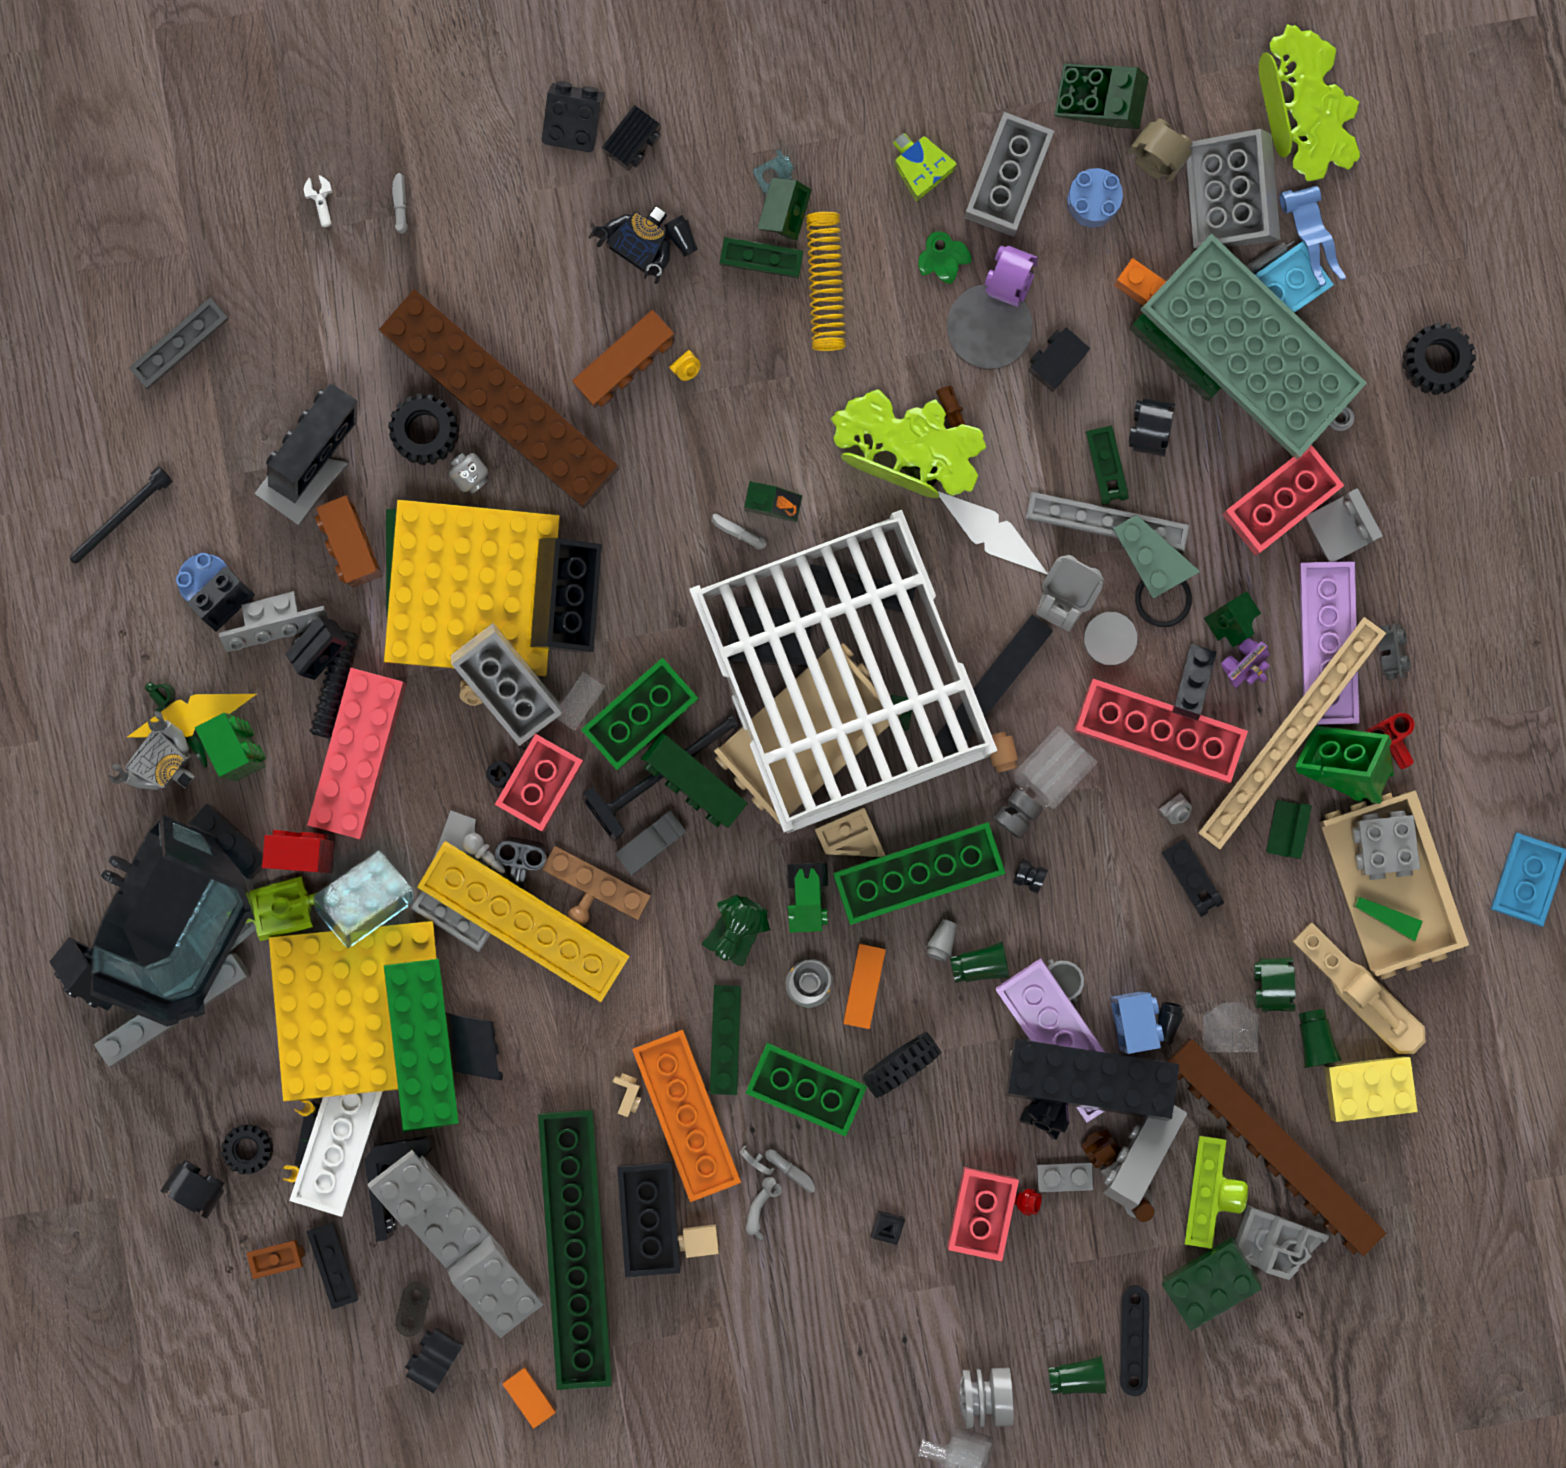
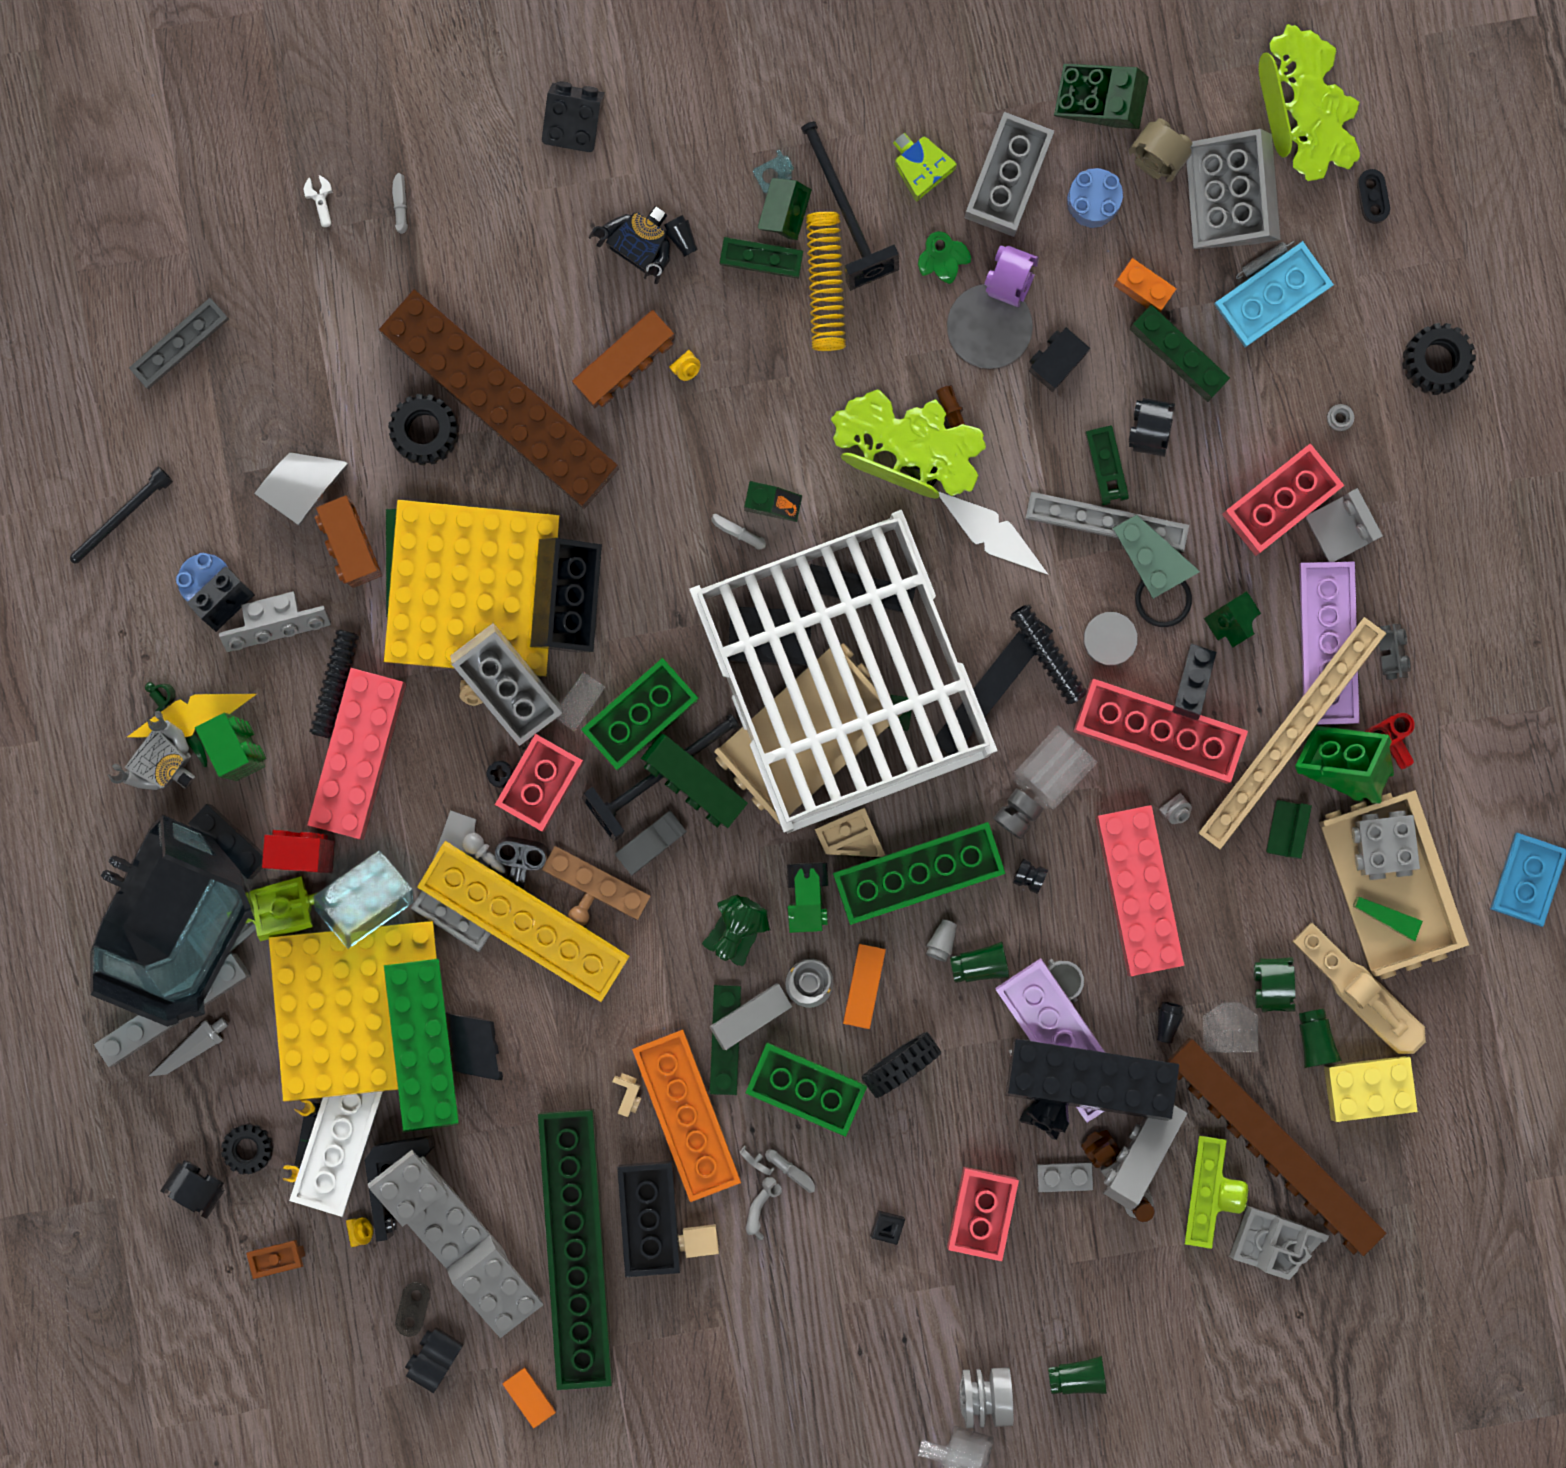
(73, 970): black brick -> none
(198, 1042): none -> light grey bar
(311, 442): black brick -> none
(316, 647): black brick -> none
(332, 1265): black plate -> none
(359, 1231): none -> yellow plate
(468, 472): light grey head -> none
(632, 138): black brick -> none
(750, 1016): none -> light grey tile
(871, 265): none -> black tile
(1006, 753): medium nougat brick -> none
(1028, 1202): red plate -> none
(1048, 654): none -> black piece
(1069, 591): light grey piece -> none
(1134, 1340): black plate -> none
(1136, 1022): medium blue brick -> none
(1139, 891): none -> coral brick
(1192, 877): black plate -> none
(1211, 1283): dark green brick -> none
(1251, 667): medium lavender hips -> none
(1253, 346): sand green plate -> none
(1311, 229): medium blue flag -> none
(1373, 197): none -> black plate

